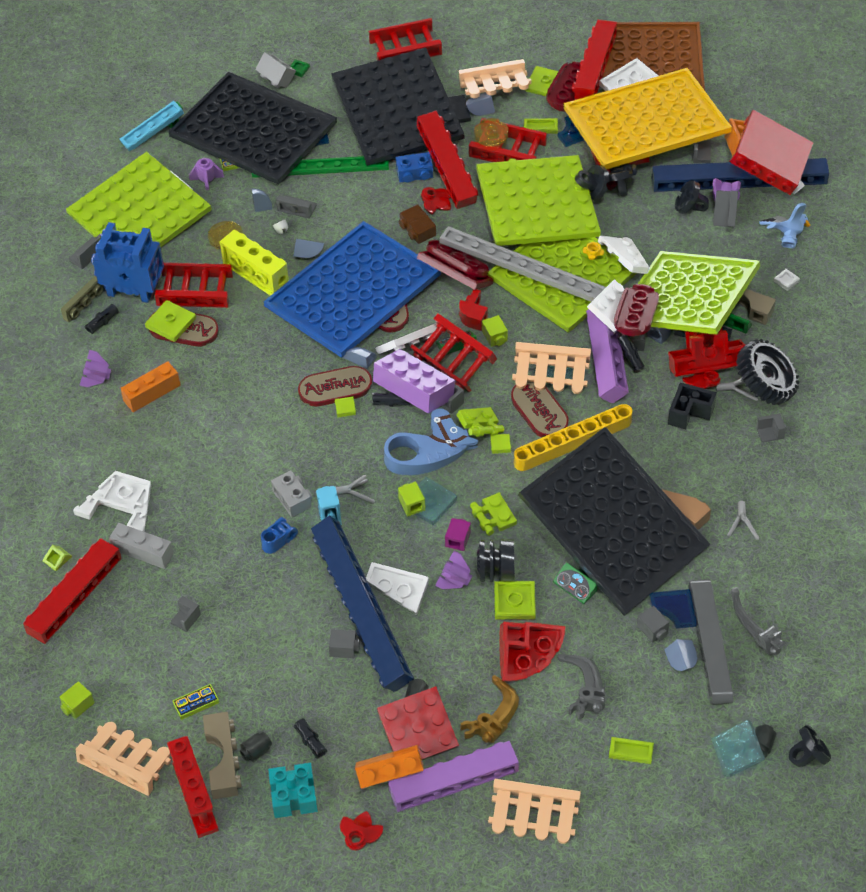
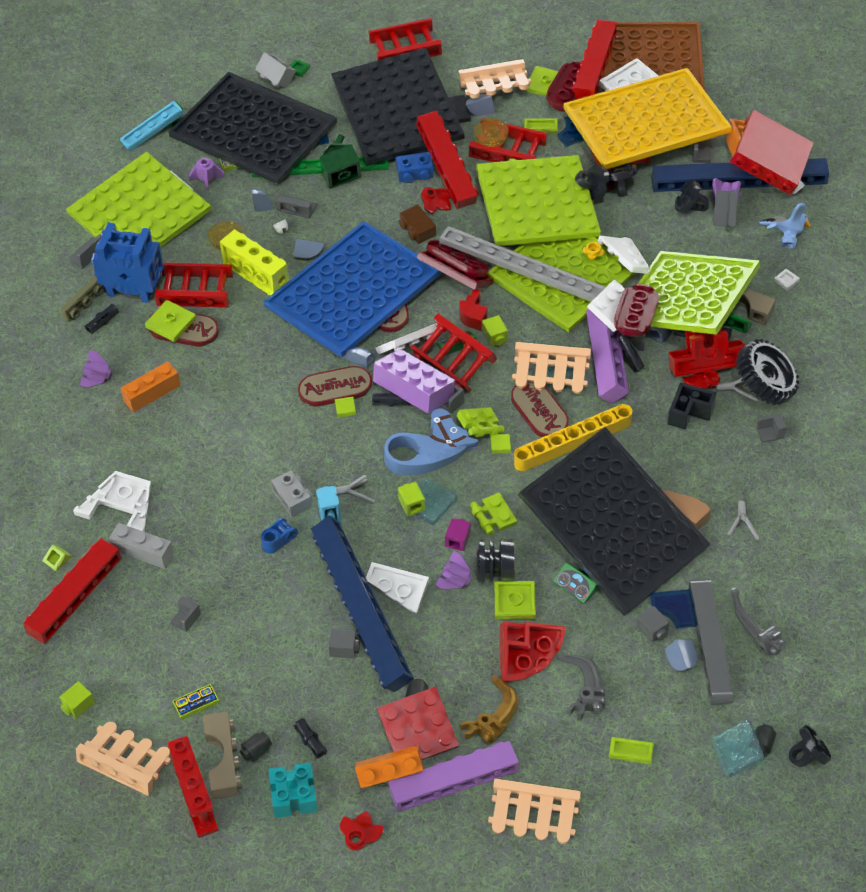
(339, 163): none -> dark green piece

